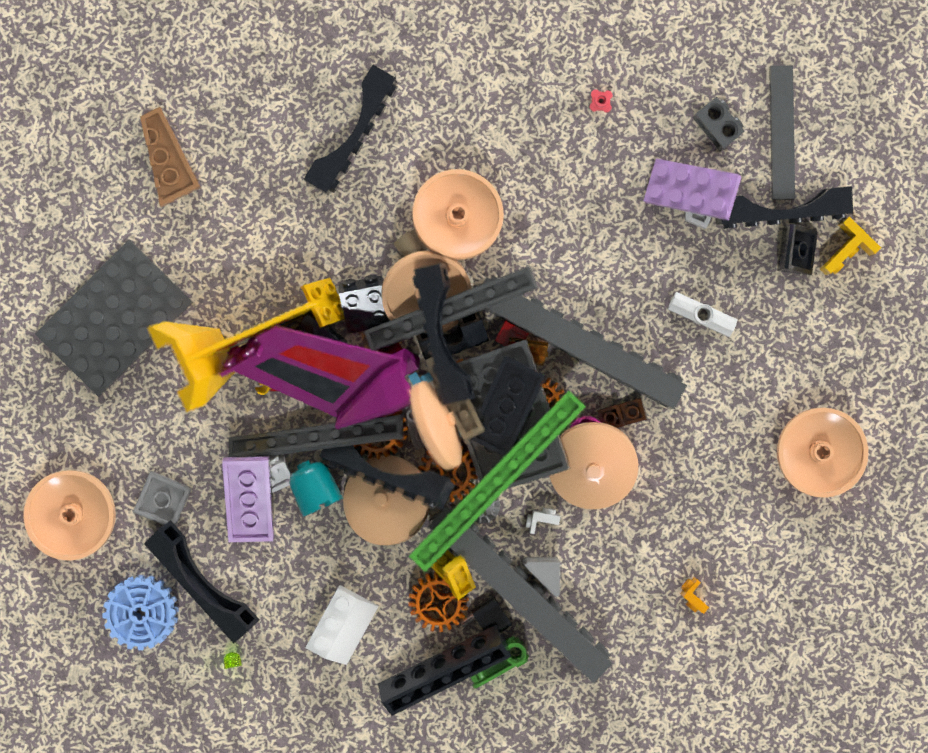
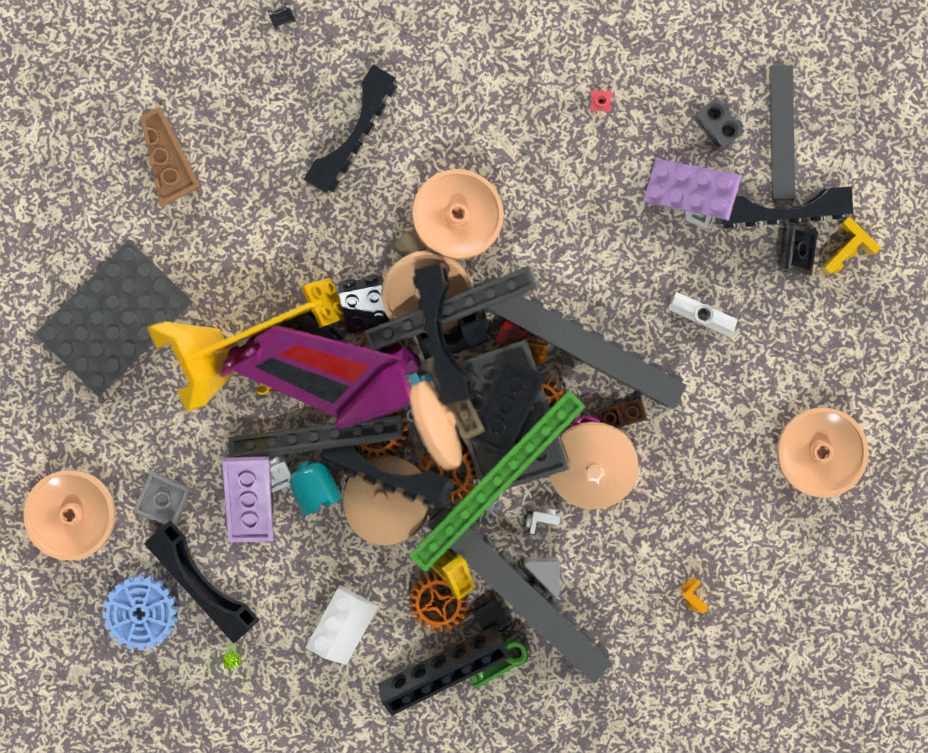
(281, 16): none -> black bush

